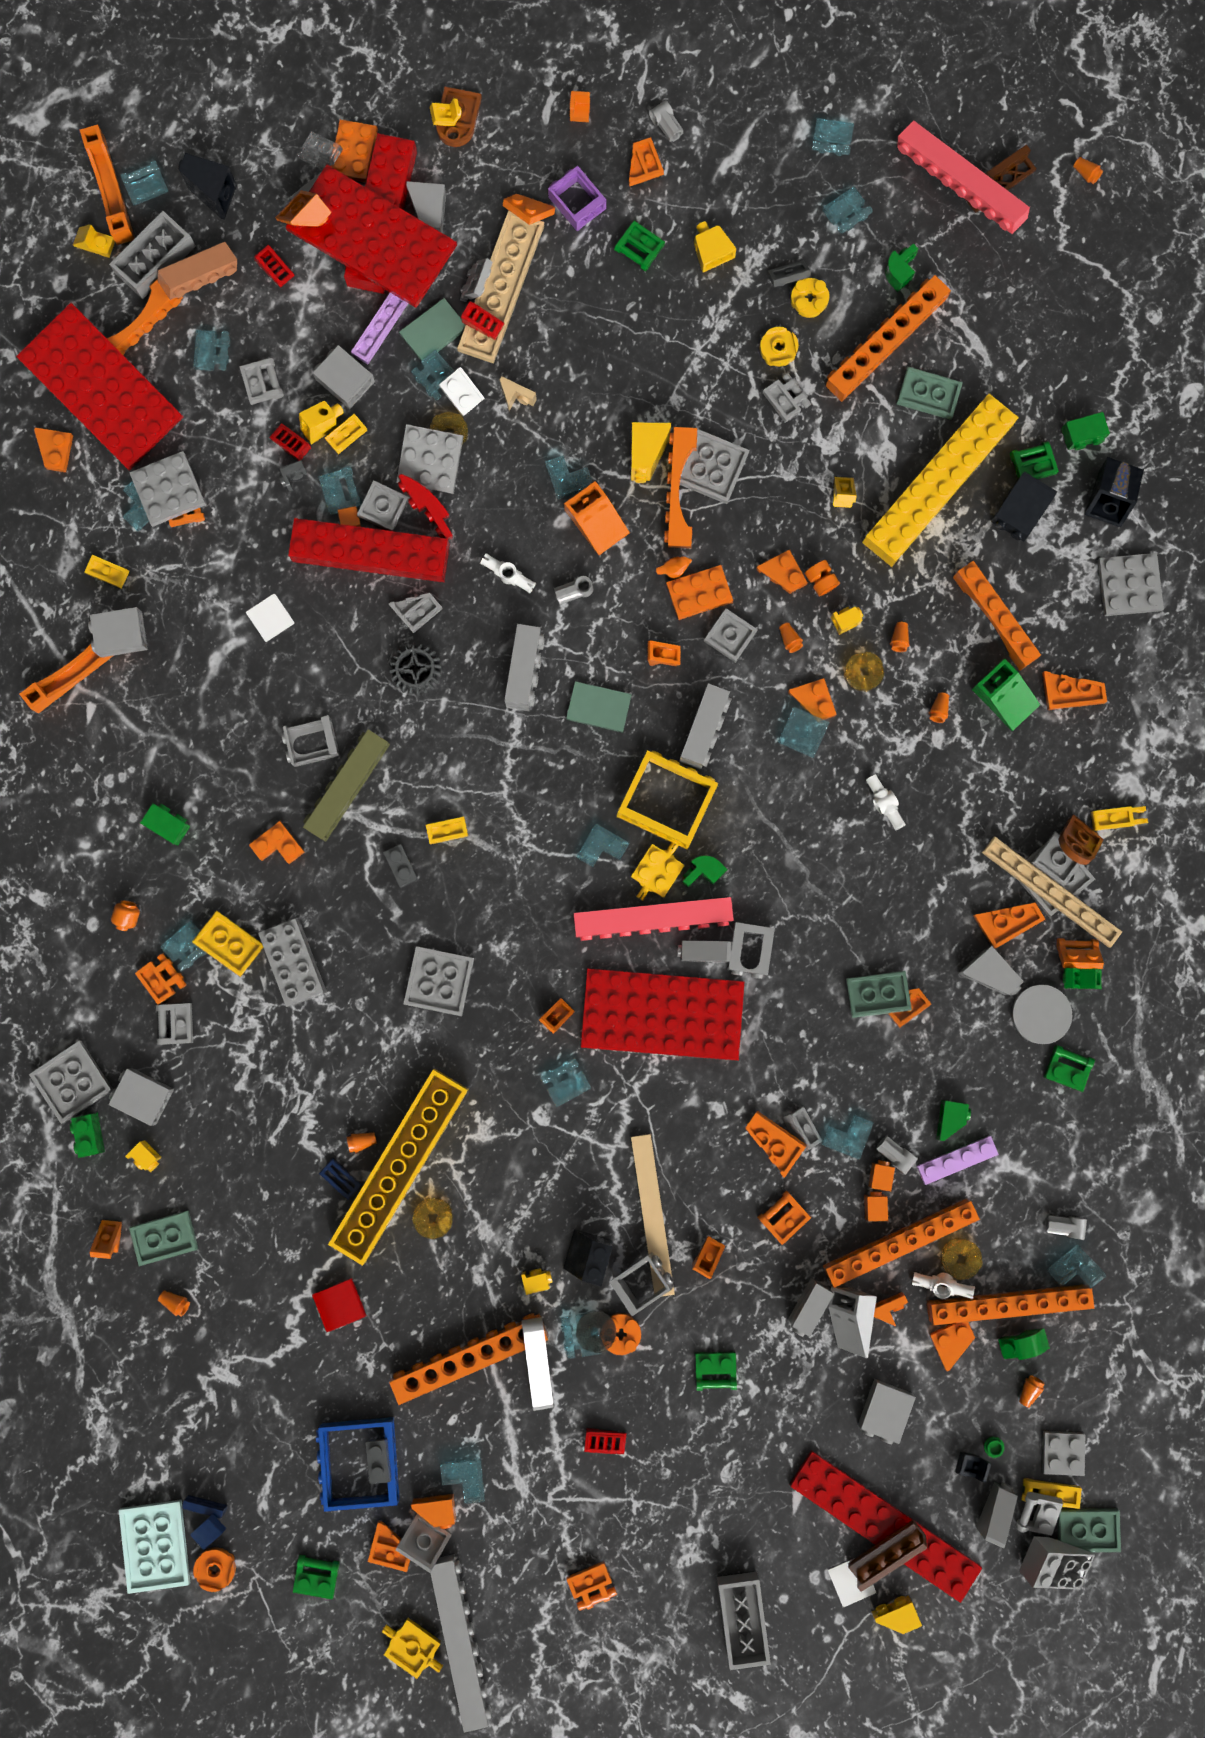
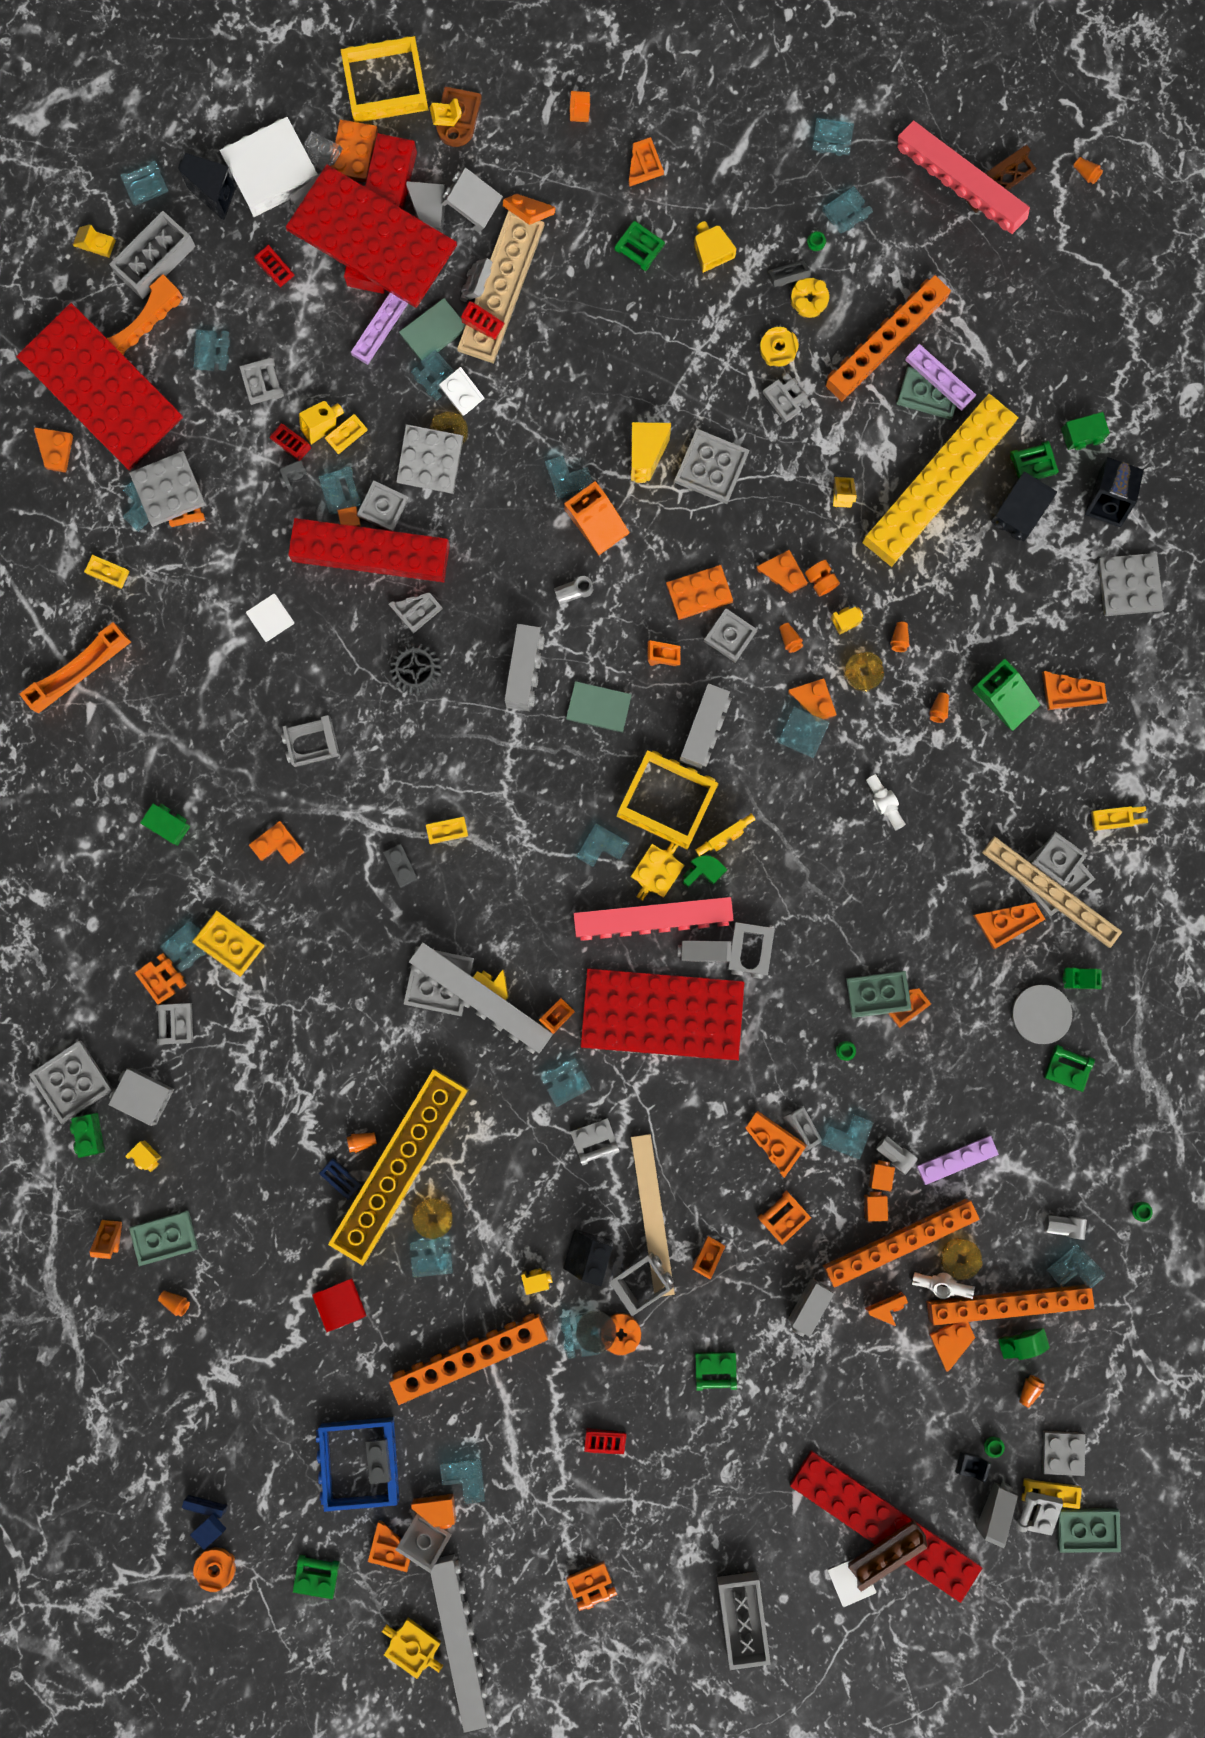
(112, 198): orange arch -> none
(118, 632): light grey brick -> none
(125, 915): orange head -> none
(154, 1546): light aqua plate -> none
(197, 270): nougat brick -> none
(269, 165): none -> white panel
(292, 962): light grey brick -> none
(304, 210): orange slope -> none
(343, 376): light grey brick -> none
(346, 785): olive brick -> none
(387, 107): none -> yellow window
(423, 499): red slope -> none
(432, 1263): none -> clear light blue plate
(472, 198): none -> light grey panel
(481, 998): none -> light grey brick
(498, 986): none -> yellow slope
(500, 567): white pin -> none
(513, 390): tan slope -> none
(537, 1363): beam -> none
(588, 212): medium lavender window -> none
(591, 1135): none -> light grey plate
(663, 116): light grey piece -> none
(674, 567): orange animal -> none
(684, 442): orange arch -> none
(732, 832): none -> yellow plate
(816, 241): none -> green plate
(845, 1050): none -> green plate
(852, 1319): light grey slope -> none
(886, 1412): light grey brick -> none
(897, 269): green brick -> none
(898, 1615): yellow slope -> none
(940, 377): none -> lavender plate
(951, 1118): green slope -> none
(992, 972): light grey slope -> none
(1017, 642): orange arch -> none
(1055, 1564): light grey slope -> none
(1078, 957): orange plate -> none
(1079, 841): dark orange tile -> none
(1142, 1211): none -> green plate

